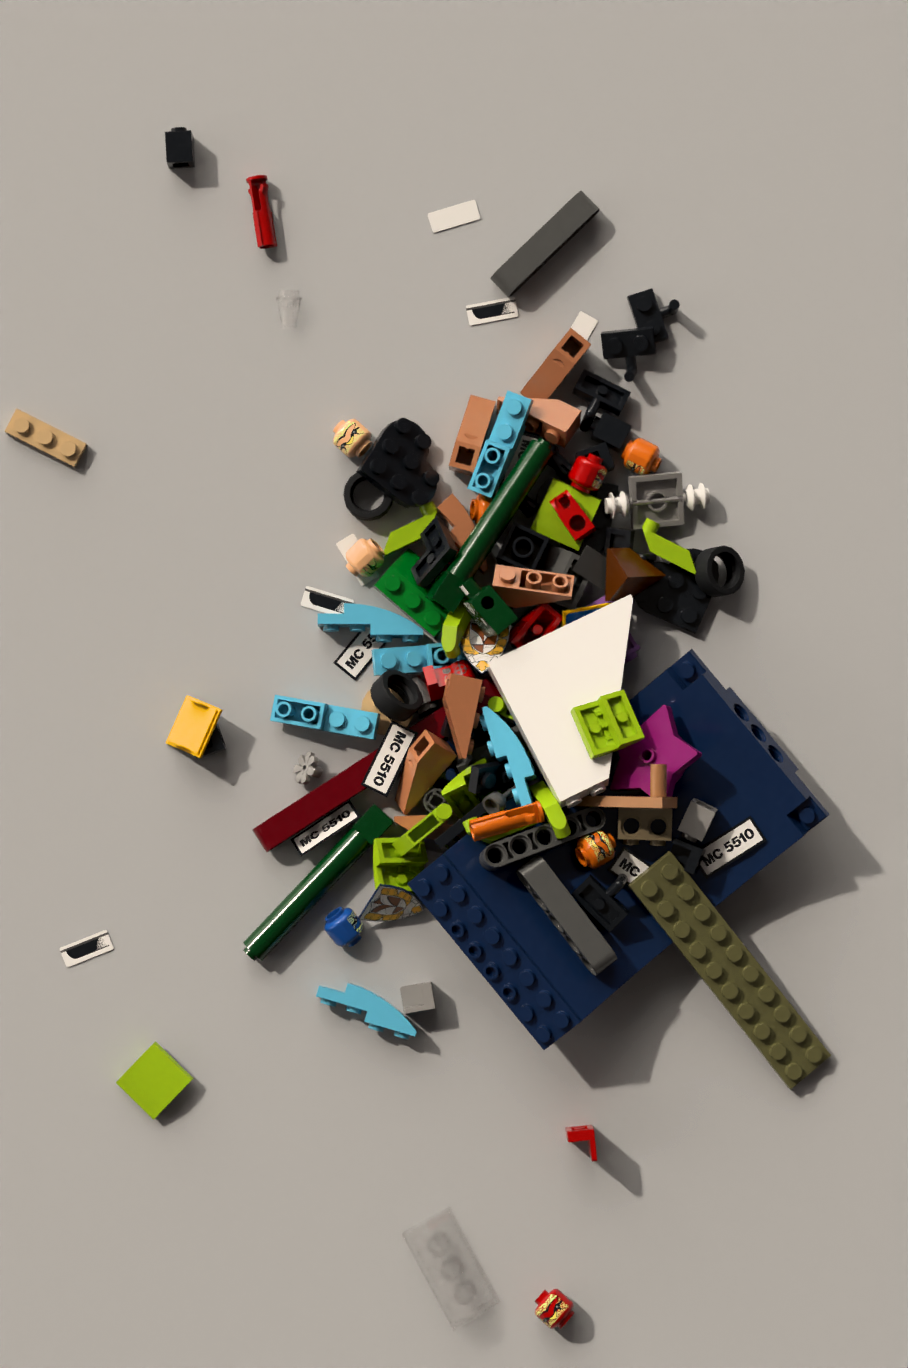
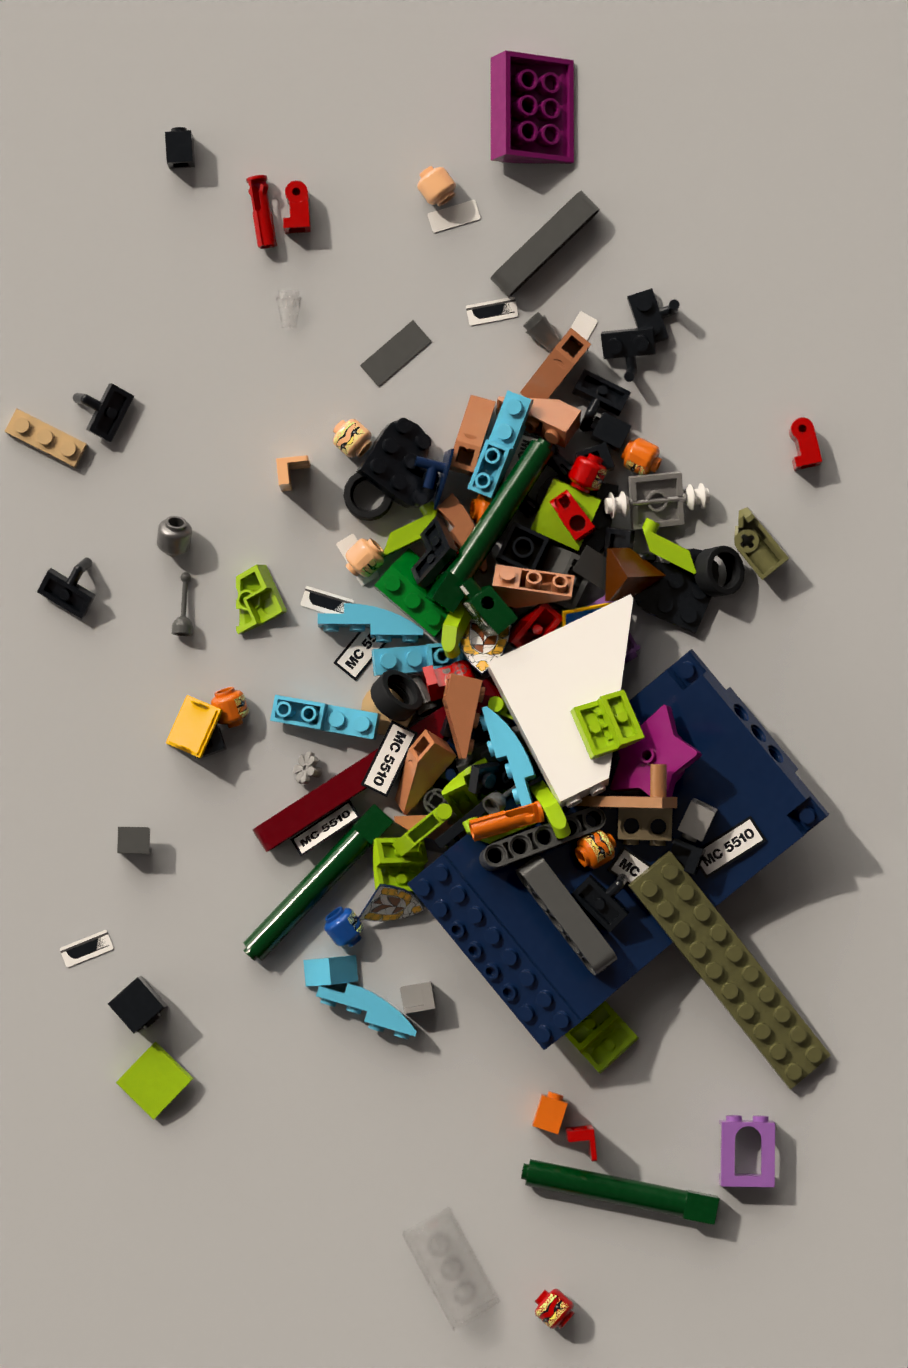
(66, 591): none -> black plate
(108, 411): none -> black plate
(134, 840): none -> dark grey panel
(138, 1005): none -> black head
(174, 536): none -> flat silver head
(182, 625): none -> dark grey hinge
(232, 704): none -> orange head
(257, 598): none -> lime slope
(286, 464): none -> light nougat panel
(298, 199): none -> red leg
(331, 970): none -> medium azure slope
(395, 353): none -> dark grey sticker
(432, 468): none -> dark blue shield
(436, 185): none -> light nougat head
(532, 109): none -> magenta slope
(541, 330): none -> dark grey cone
(550, 1112): none -> orange brick
(602, 1037): none -> lime slope
(621, 1191): none -> dark green brick
(727, 1173): none -> medium lavender panel
(766, 553): none -> olive piece
(806, 443): none -> red leg

